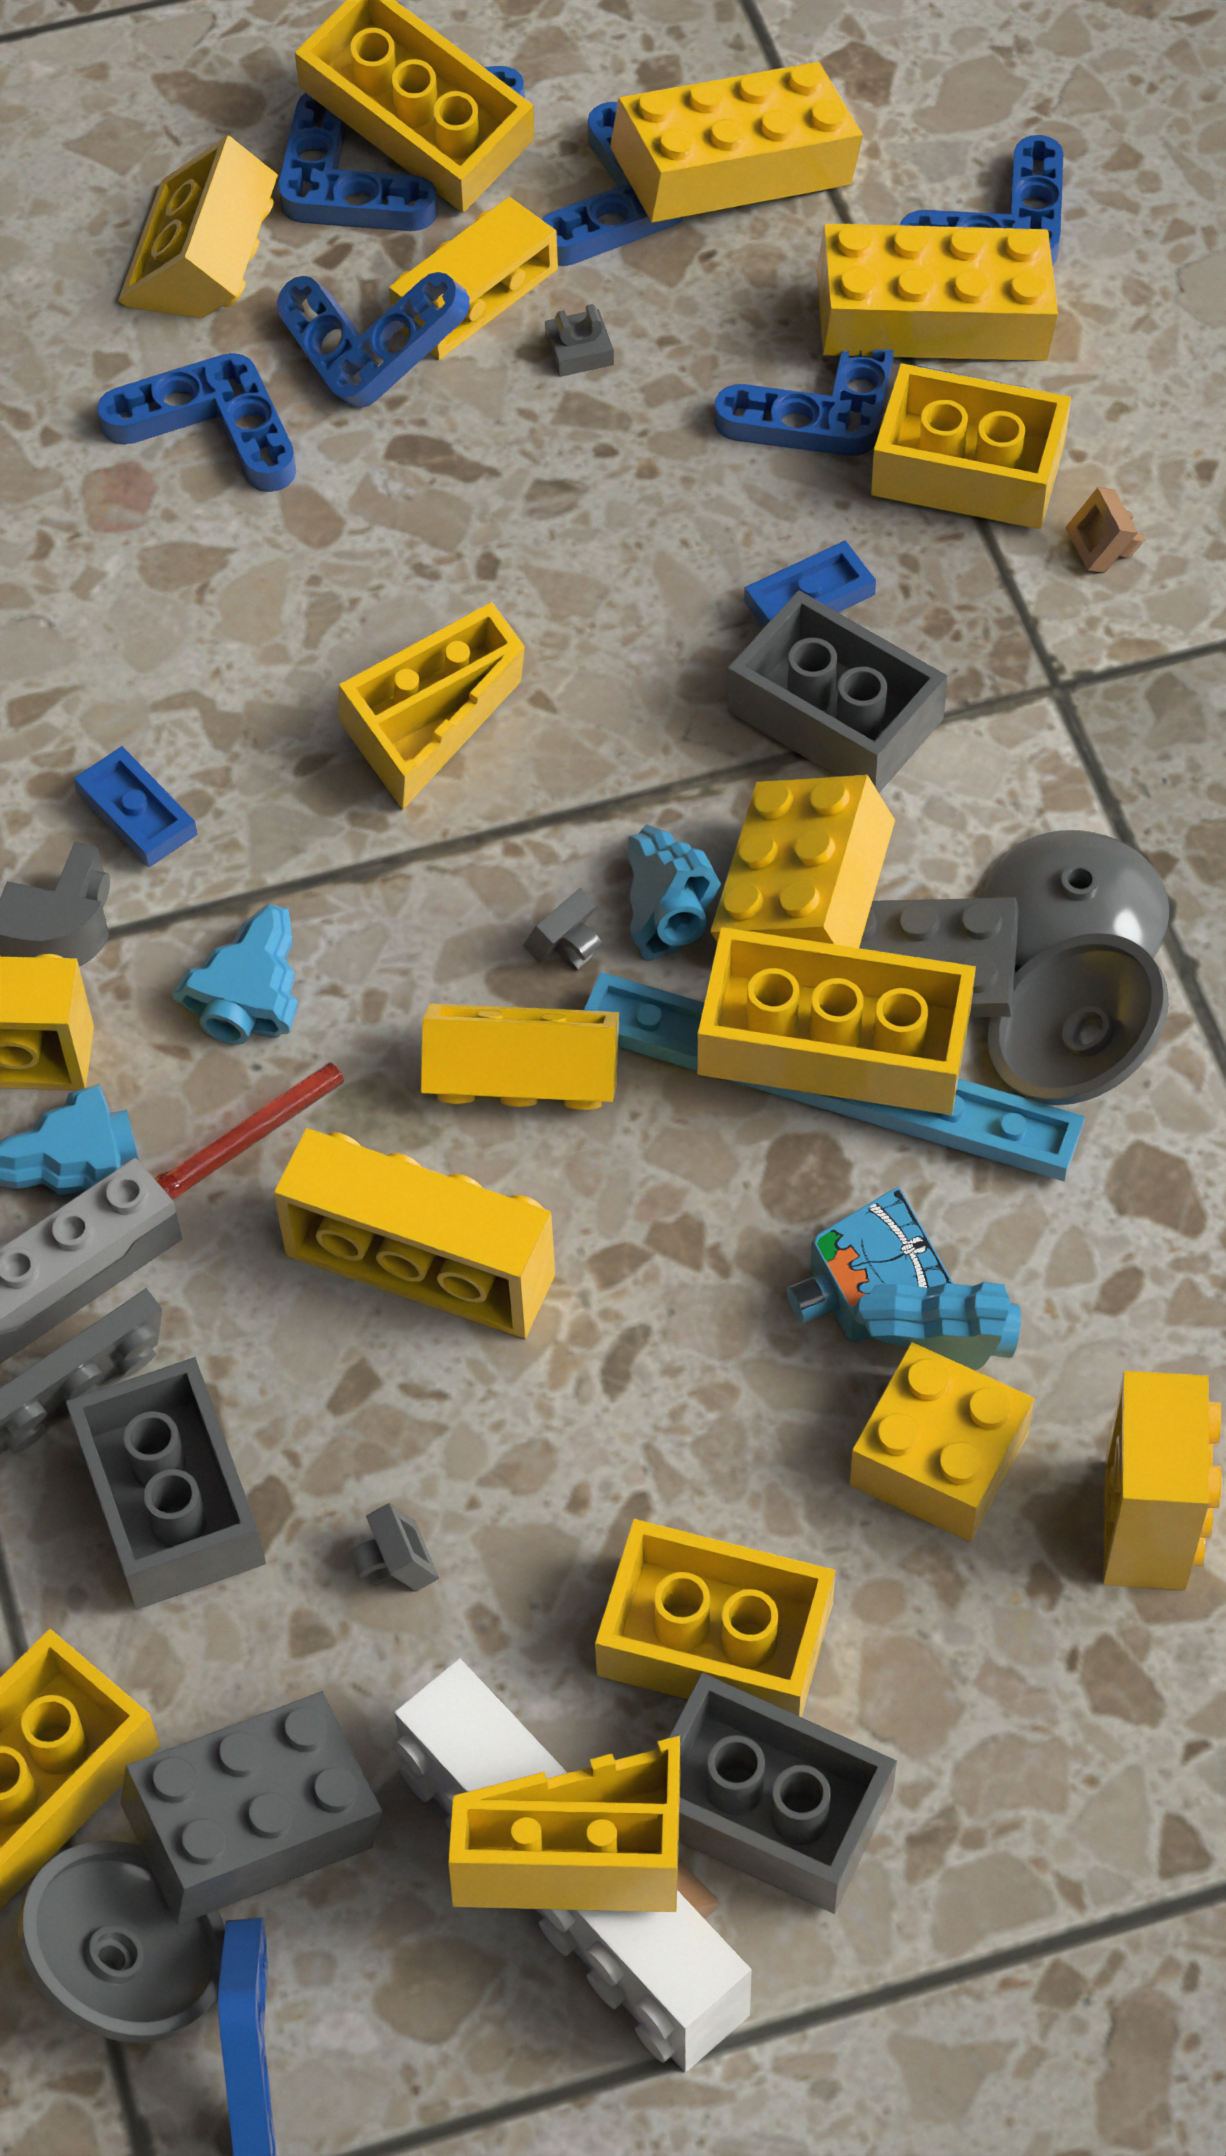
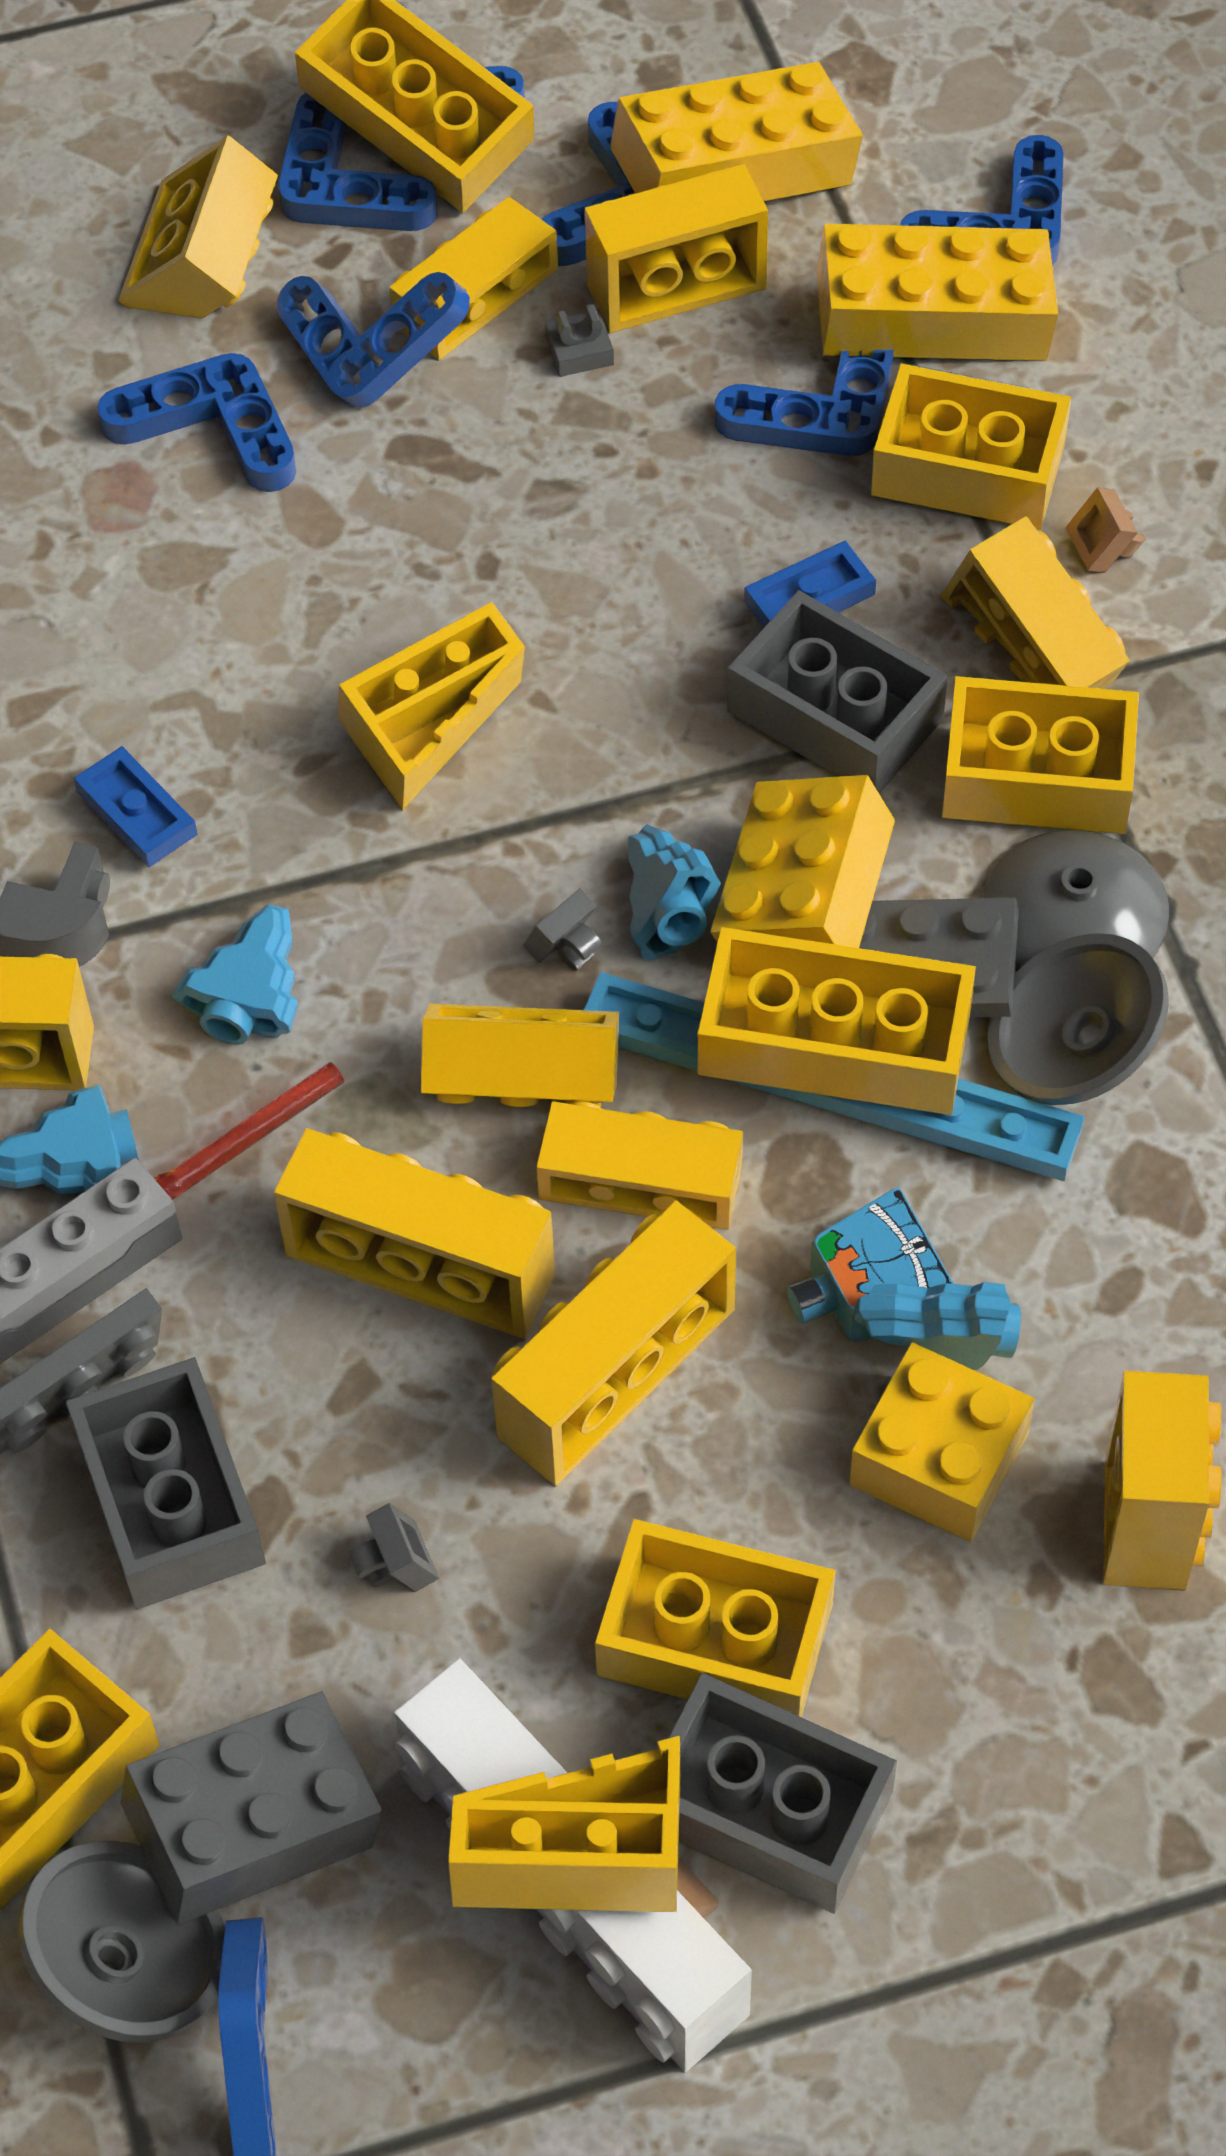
(613, 1341): none -> yellow brick
(639, 1162): none -> yellow brick
(676, 247): none -> yellow brick
(1036, 610): none -> yellow wedge
(1041, 755): none -> yellow brick

